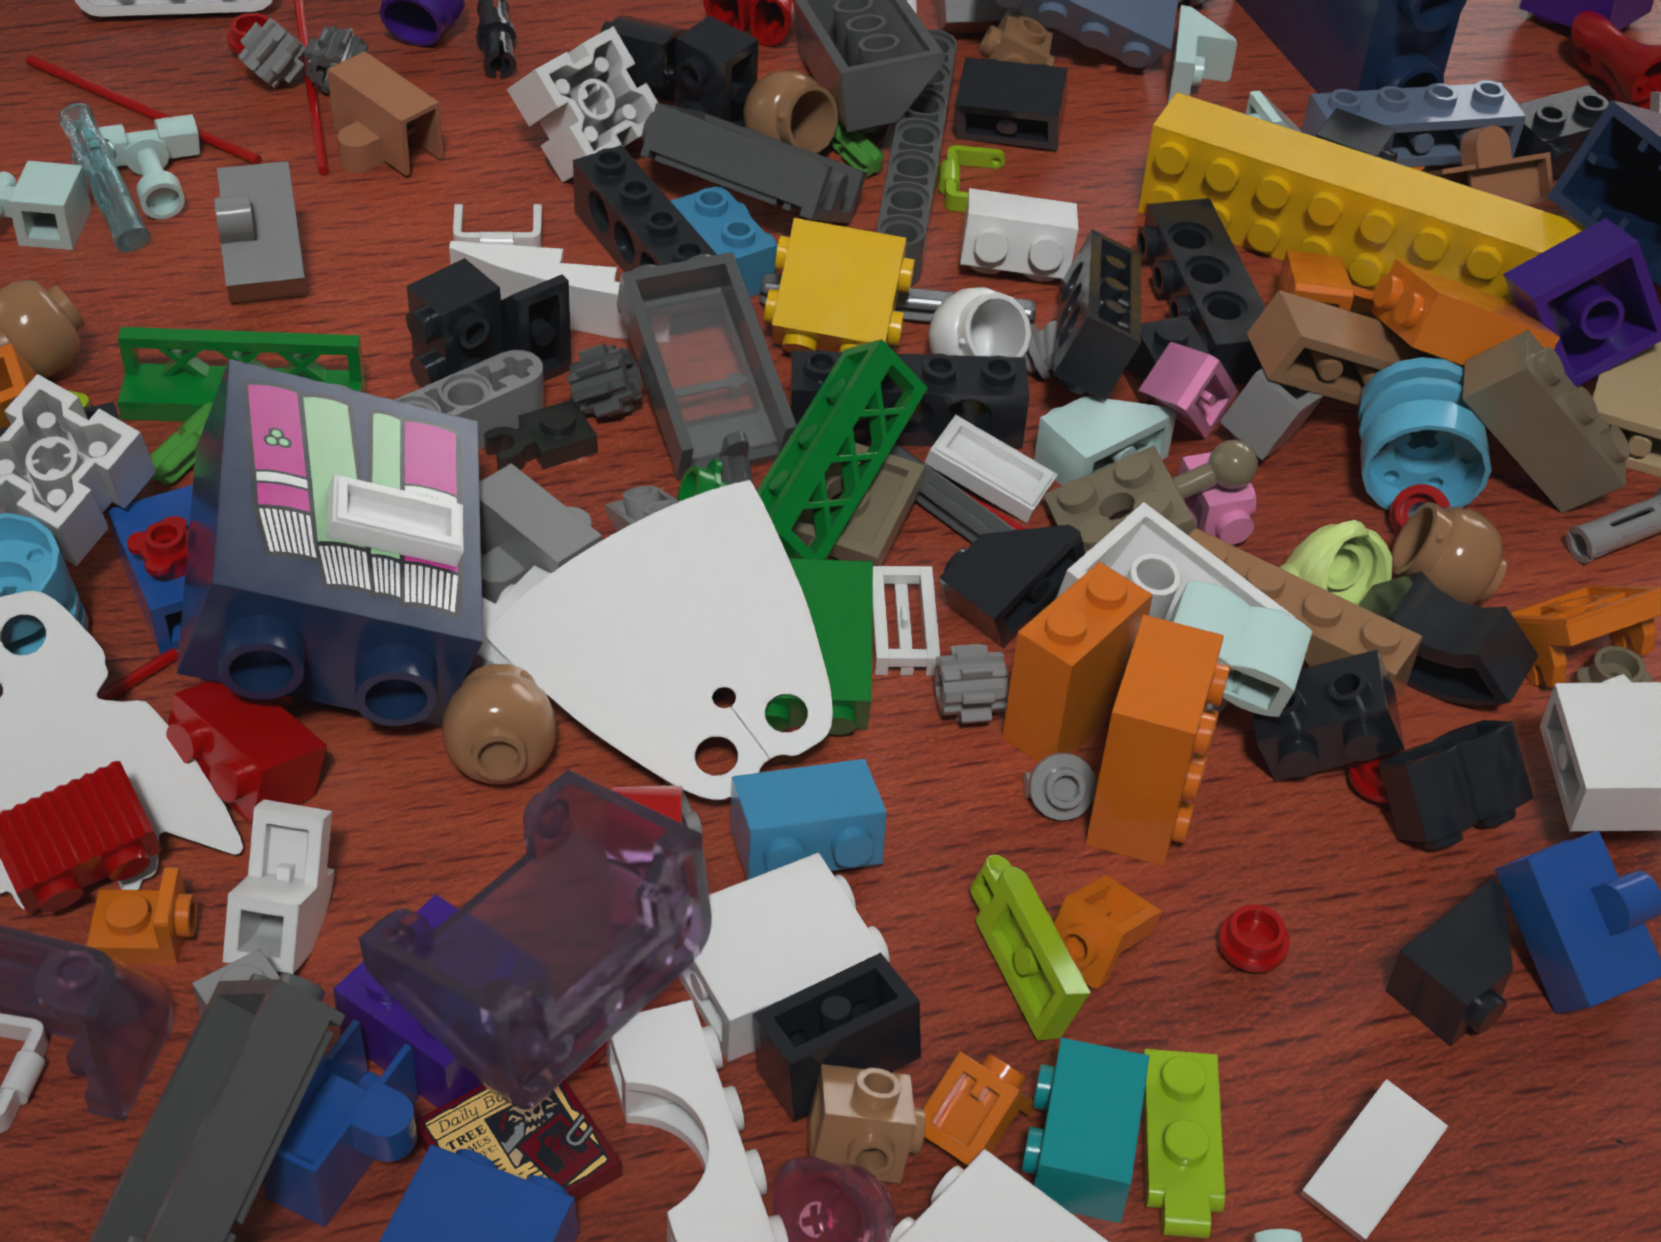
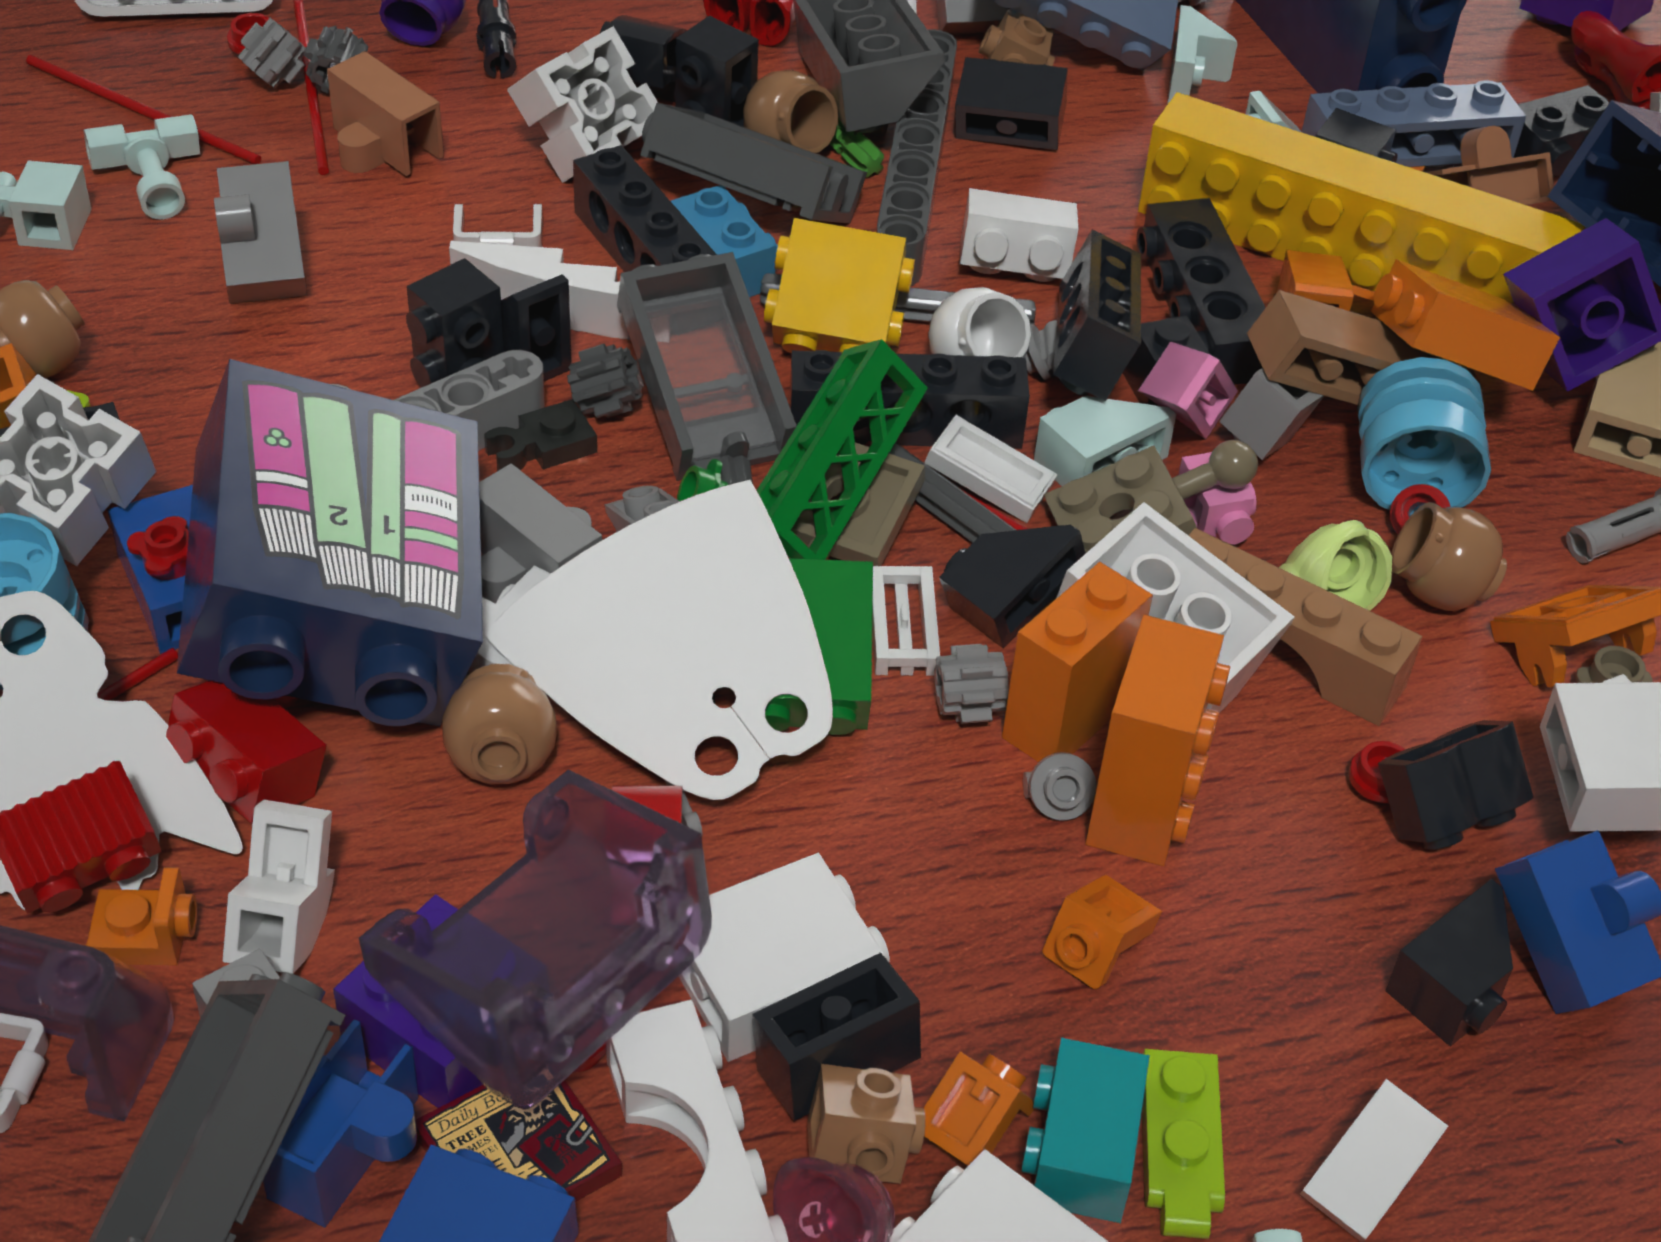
(103, 176): clear light blue pin -> none
(178, 450): bright green piece -> none
(186, 382): green fence -> none
(394, 520): white tile -> none
(805, 812): dark azure brick -> none
(950, 171): lime piece -> none
(1028, 948): lime hinge -> none
(1254, 938): red plate -> none
(1258, 644): light aqua brick -> none
(1329, 726): black brick -> none
(1465, 649): black brick -> none
(1546, 421): dark tan brick -> none

